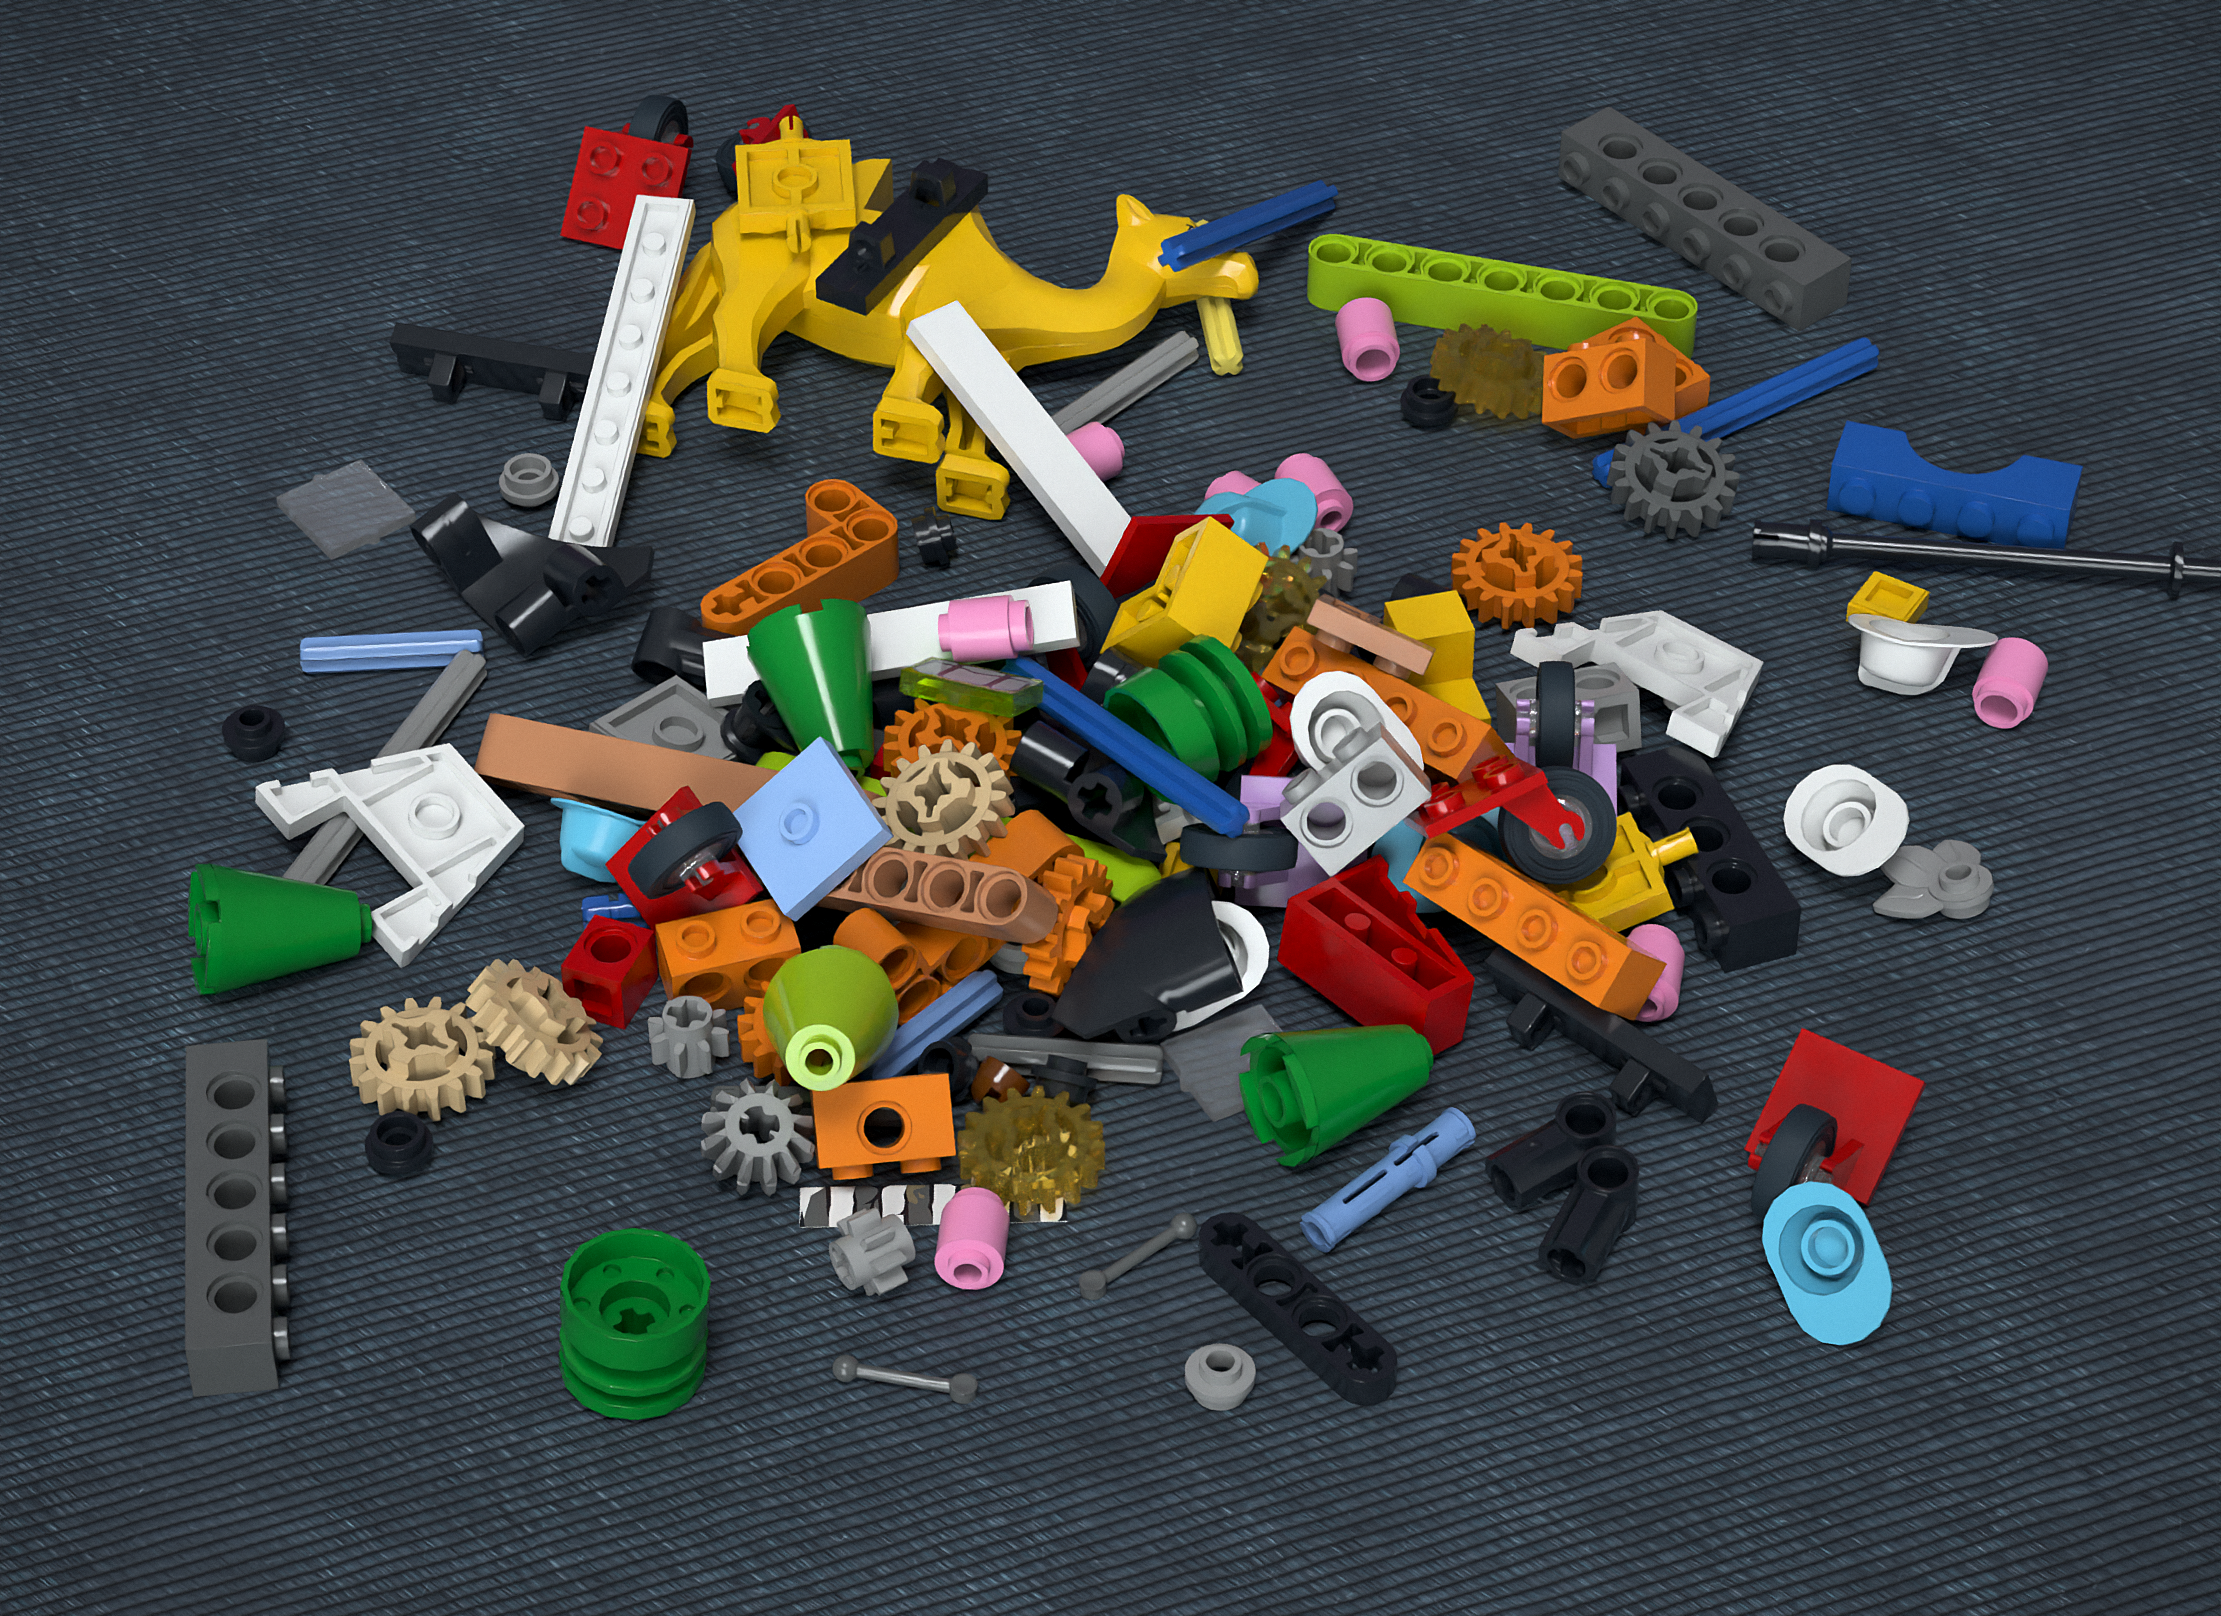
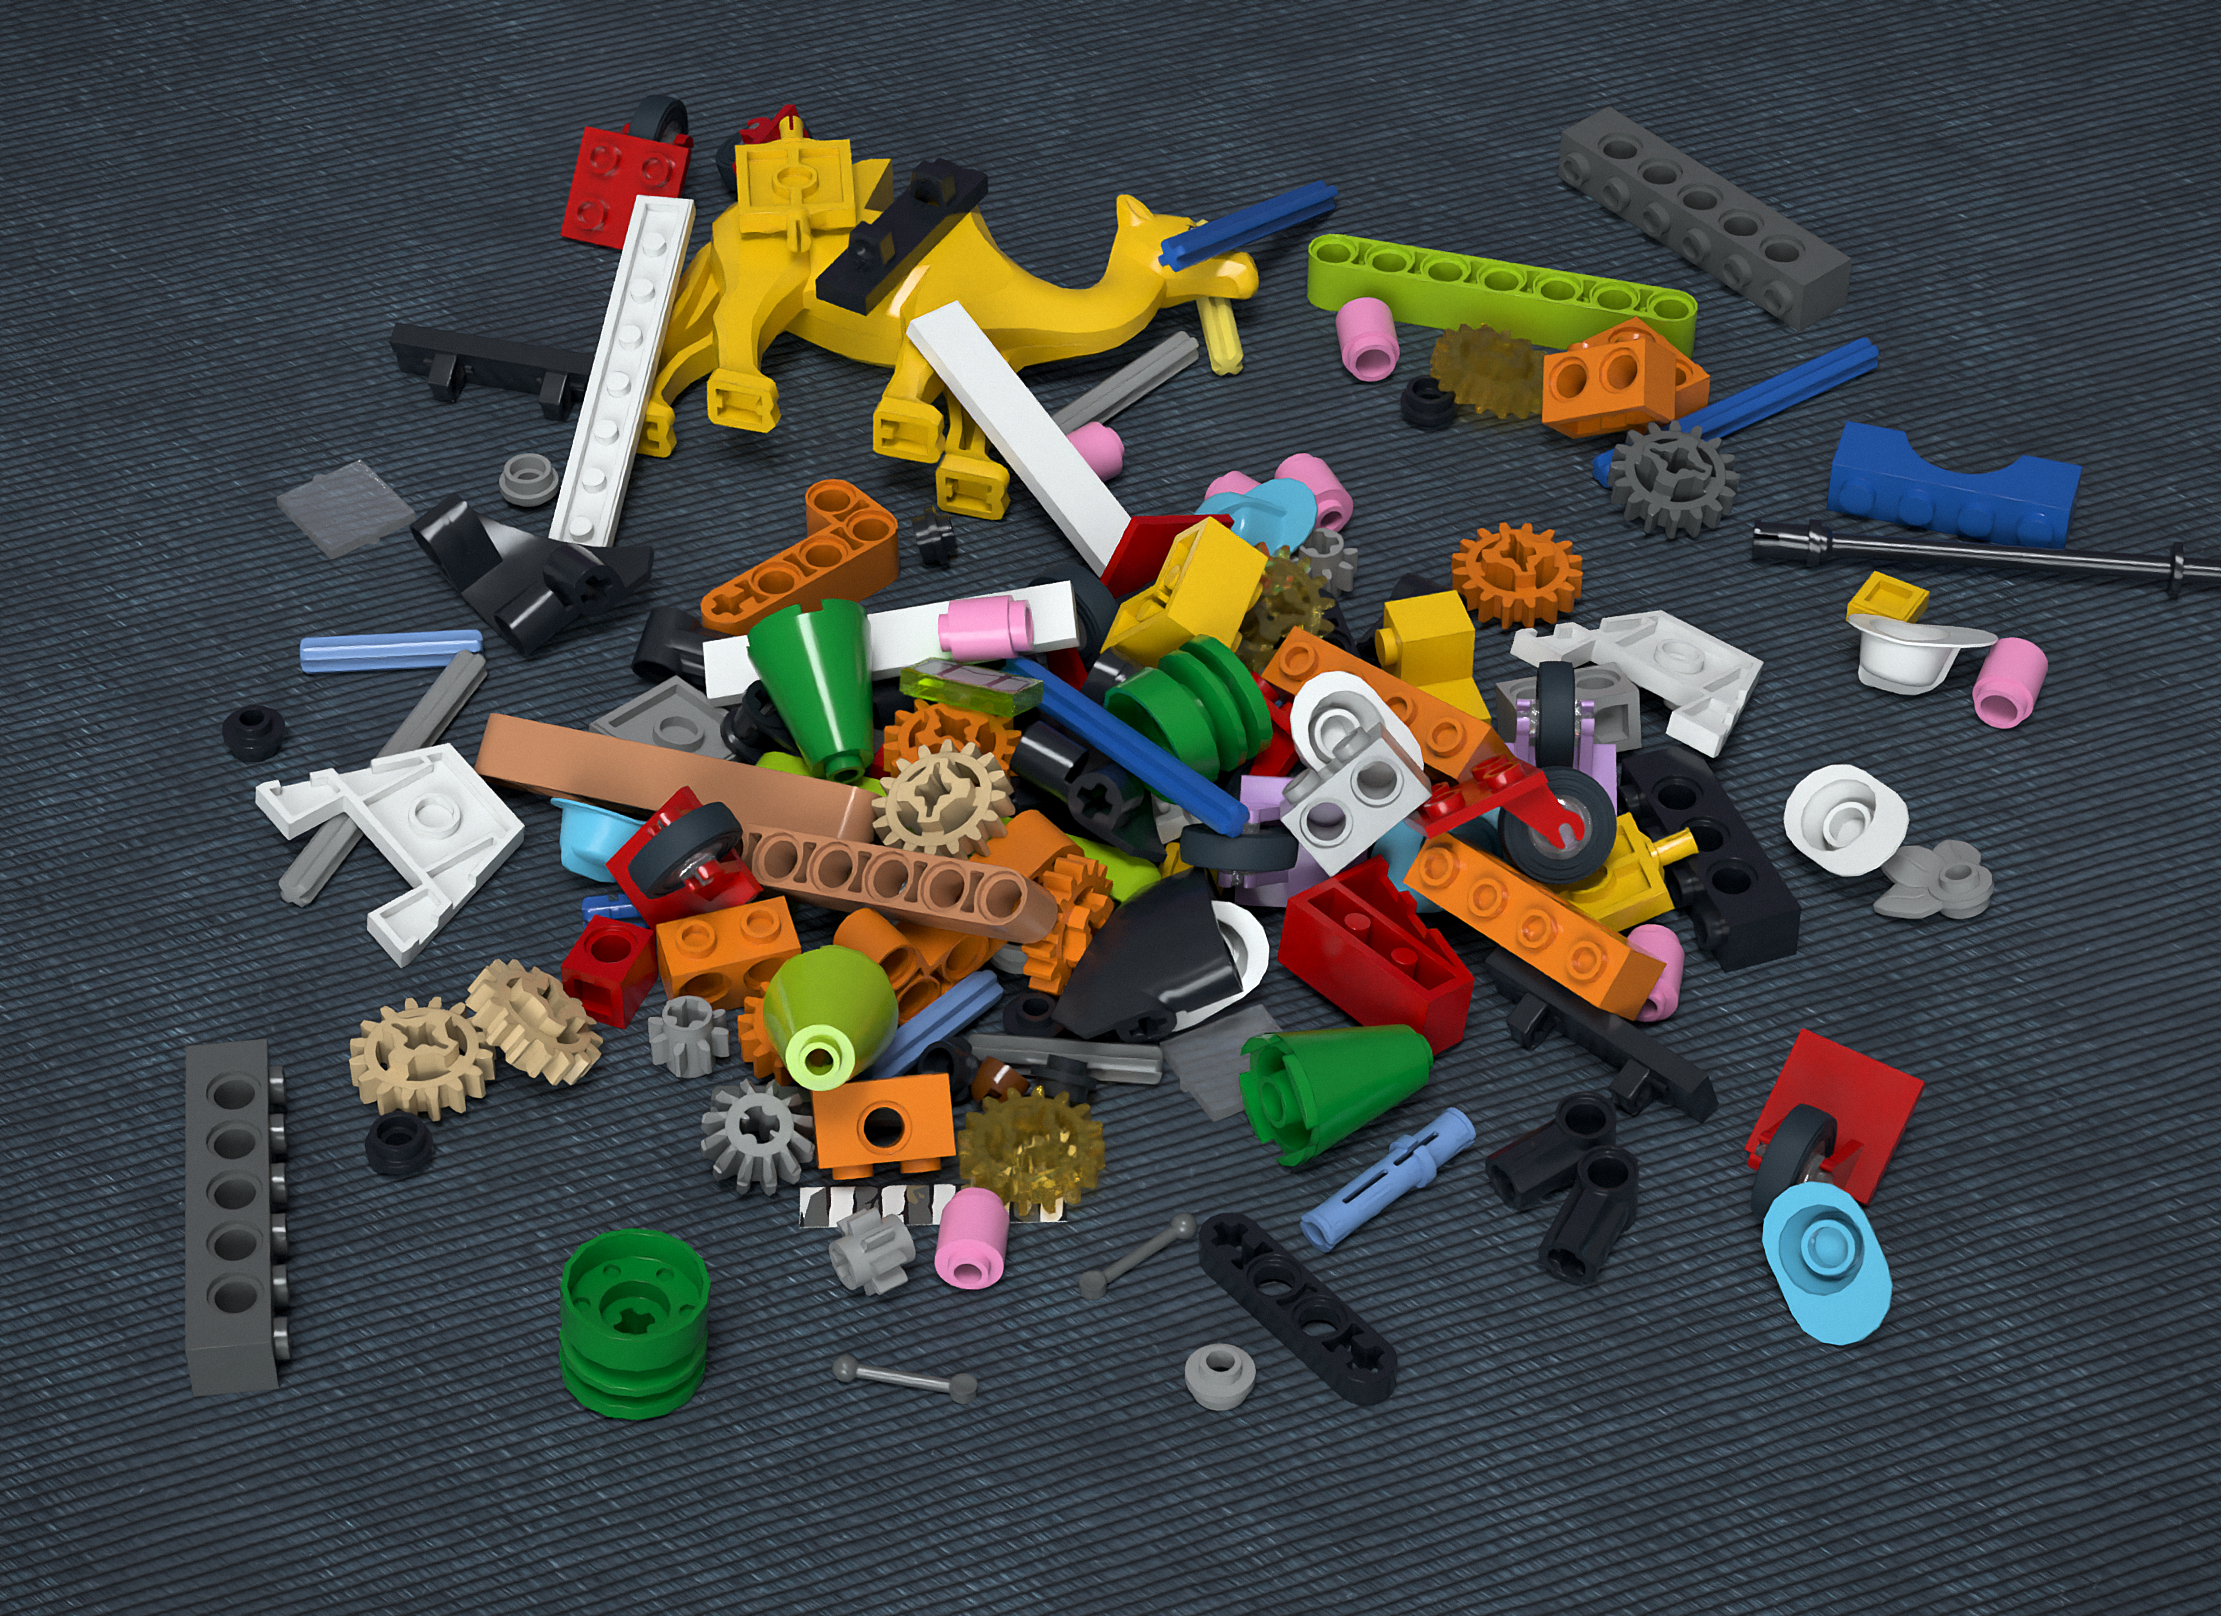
(267, 926): green cone -> none
(809, 829): light blue plate -> none
(1347, 626): nougat plate -> none

